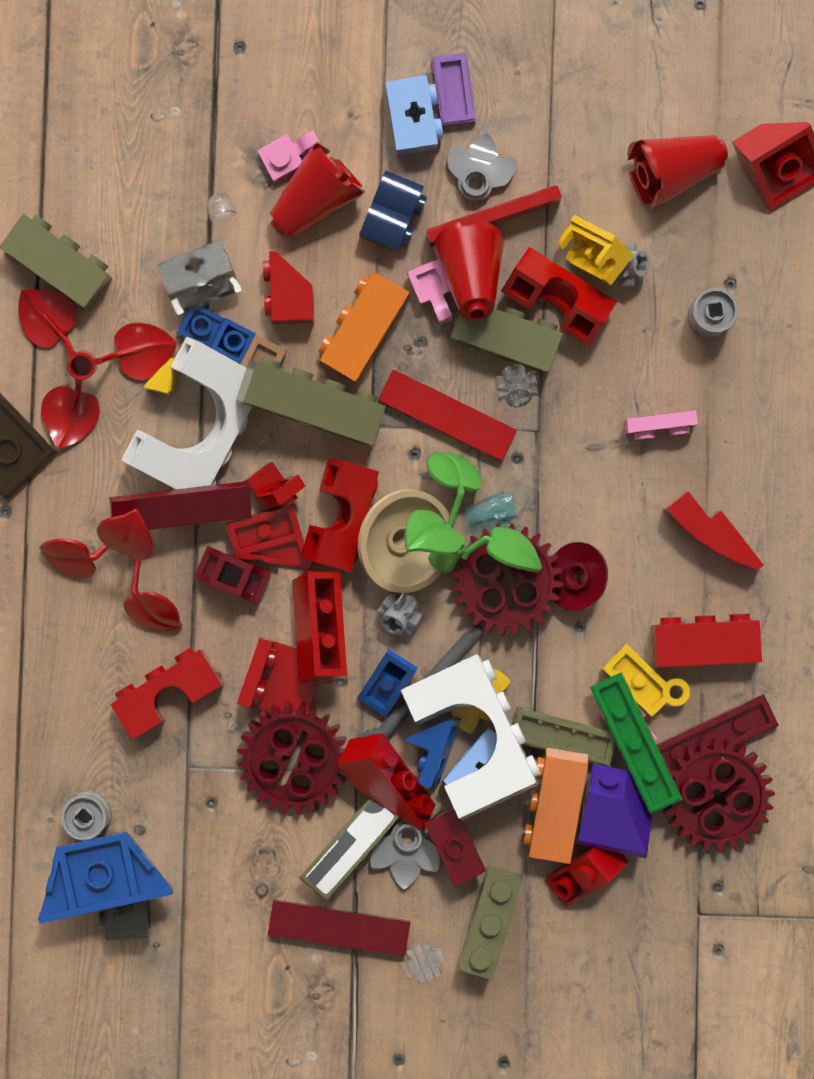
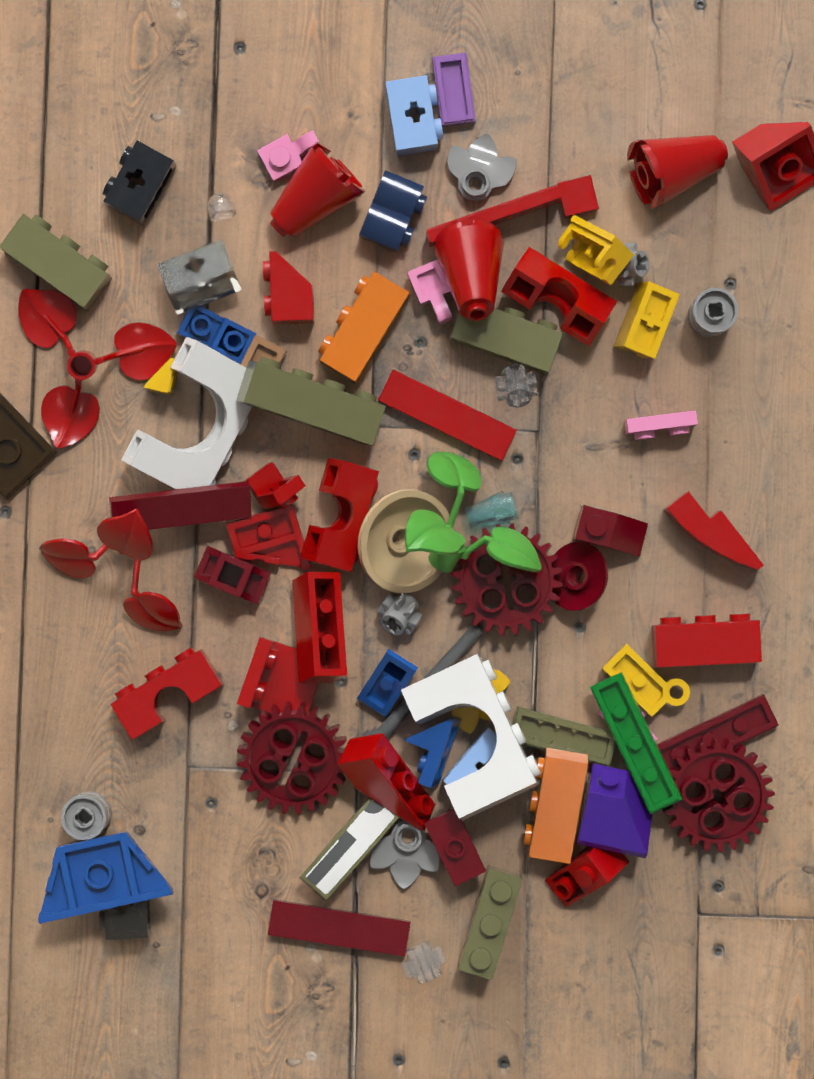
(140, 201): none -> black brick
(578, 196): none -> red tile
(610, 530): none -> dark red slope
(646, 320): none -> yellow hinge

